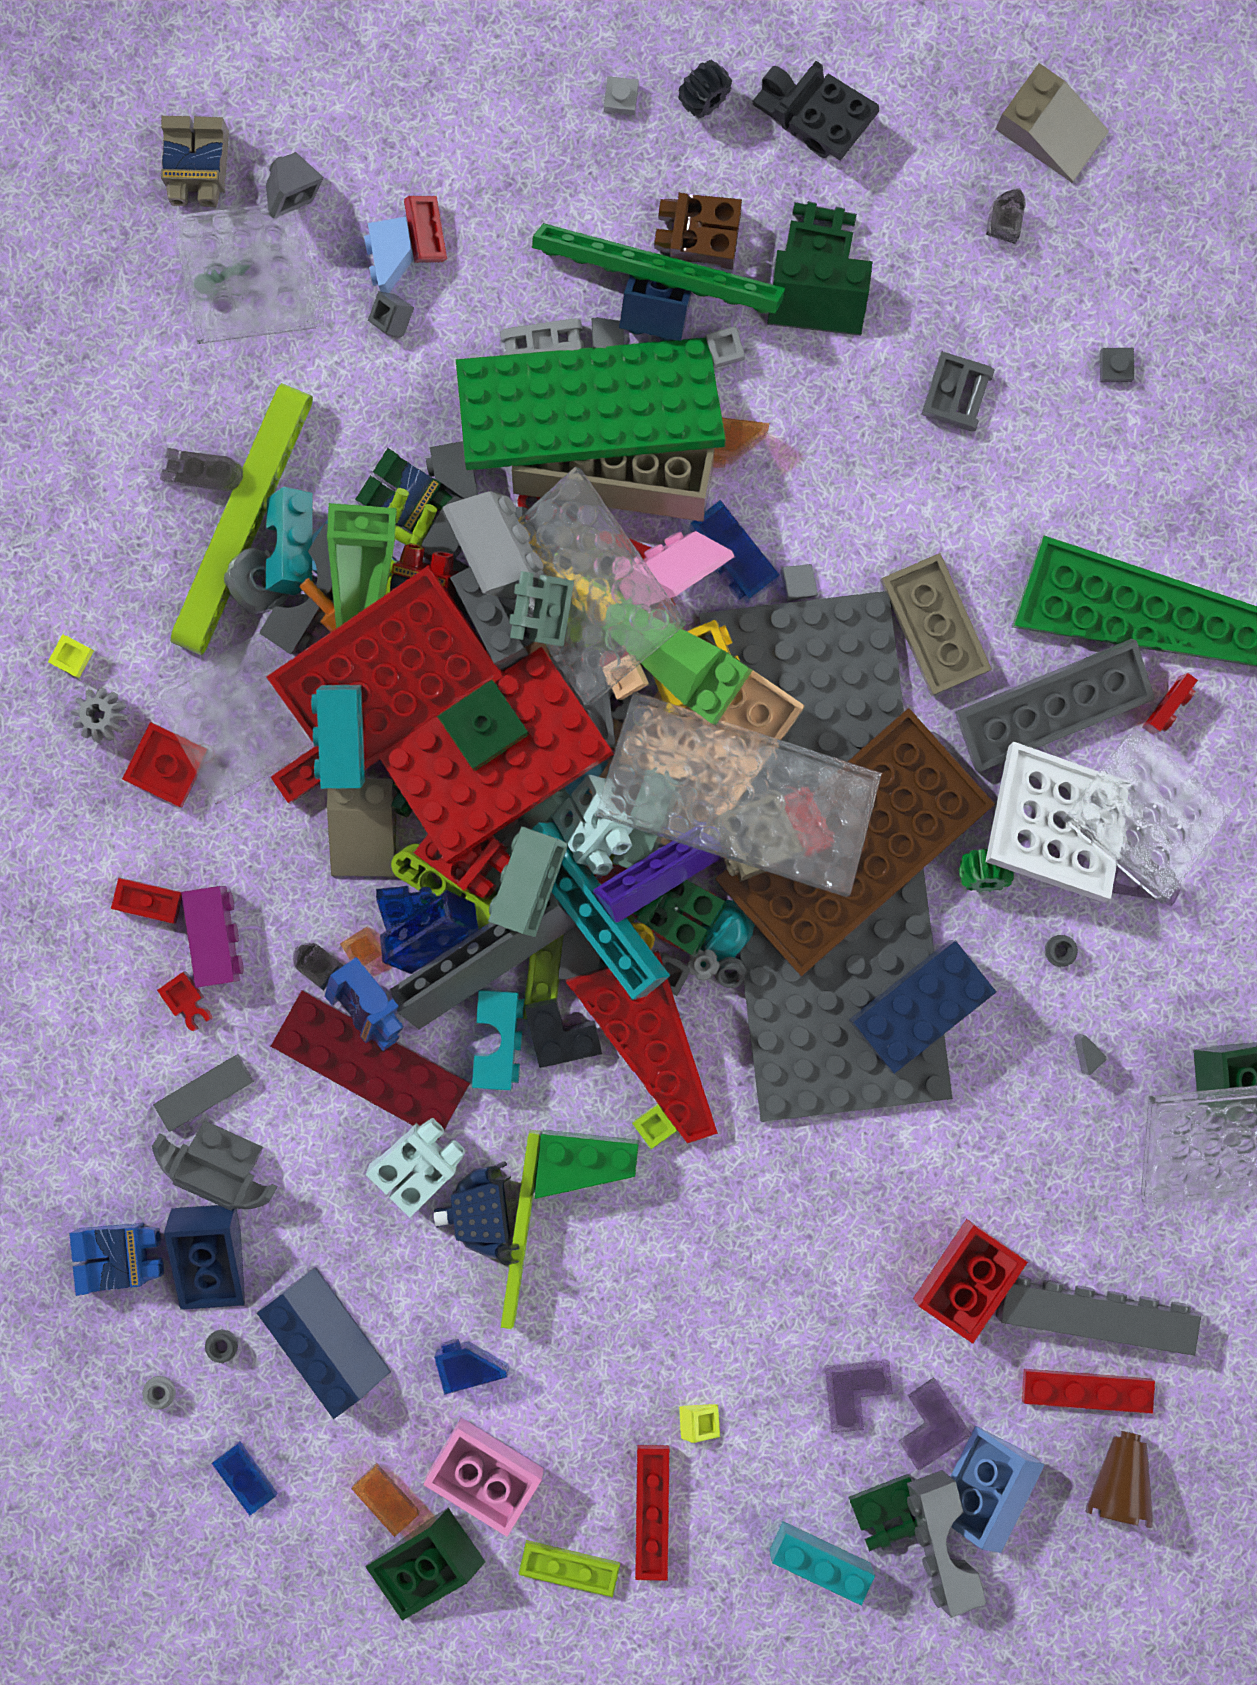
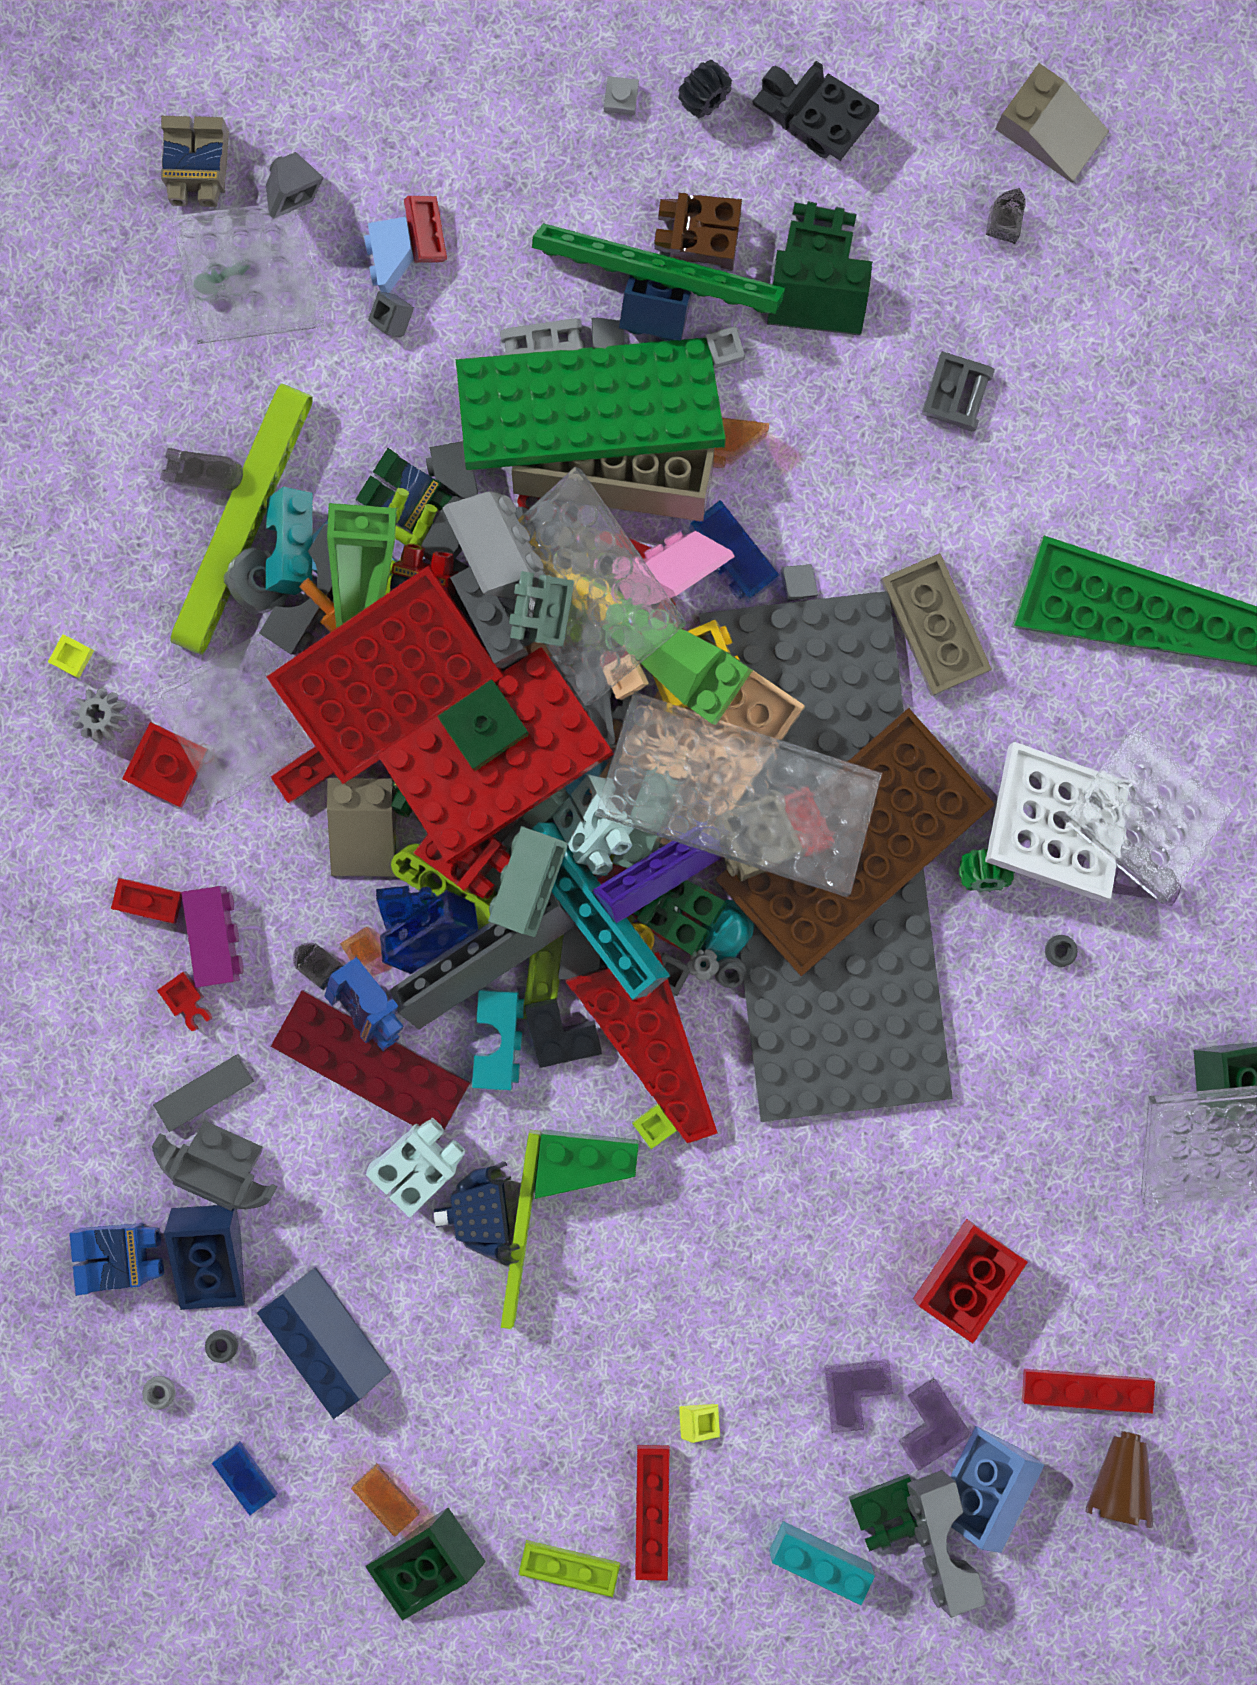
(339, 736): teal brick -> none
(467, 1366): clear blue slope -> none
(484, 1477): bright pink brick -> none
(922, 1006): dark blue brick -> none
(1056, 704): dark grey plate -> none
(1088, 1054): dark grey slope -> none
(1101, 1316): dark grey brick -> none
(1116, 364): dark grey plate -> none
(1163, 715): red plate -> none

